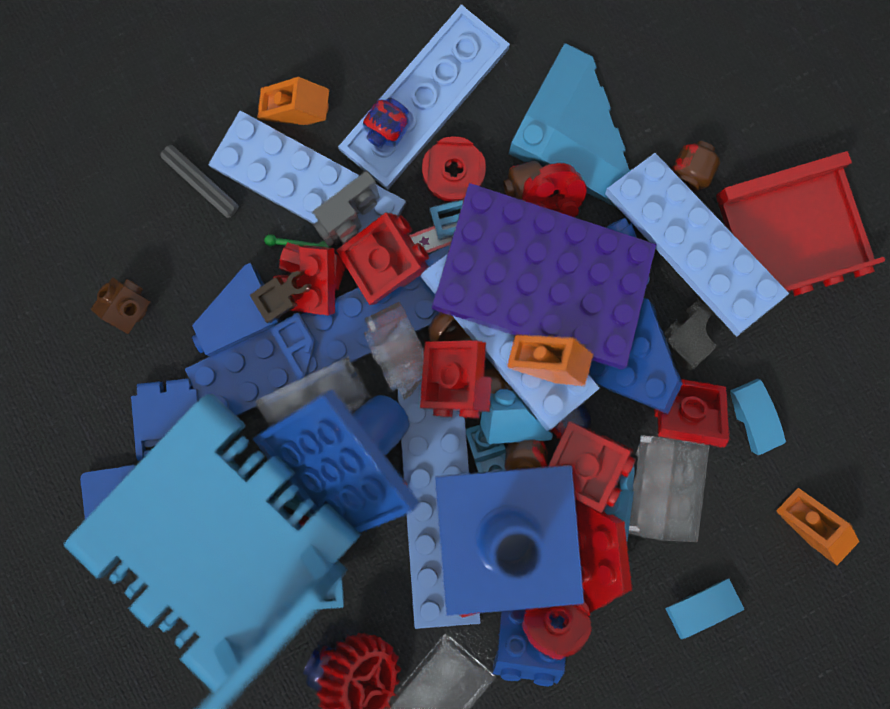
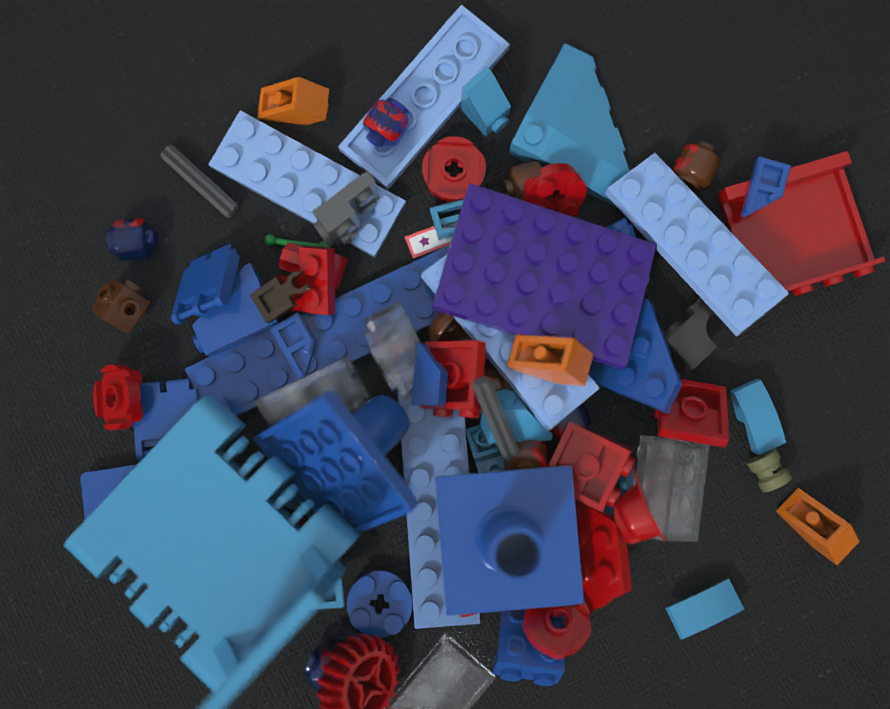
(118, 397): none -> red plate
(131, 239): none -> clear blue head
(206, 284): none -> blue plate
(364, 615): none -> blue plate
(383, 257): red plate -> none
(429, 379): none -> blue tile
(485, 103): none -> dark azure slope
(495, 417): none -> dark grey axle
(634, 516): none -> red piece
(765, 184): none -> blue tile
(769, 470): none -> olive wheel

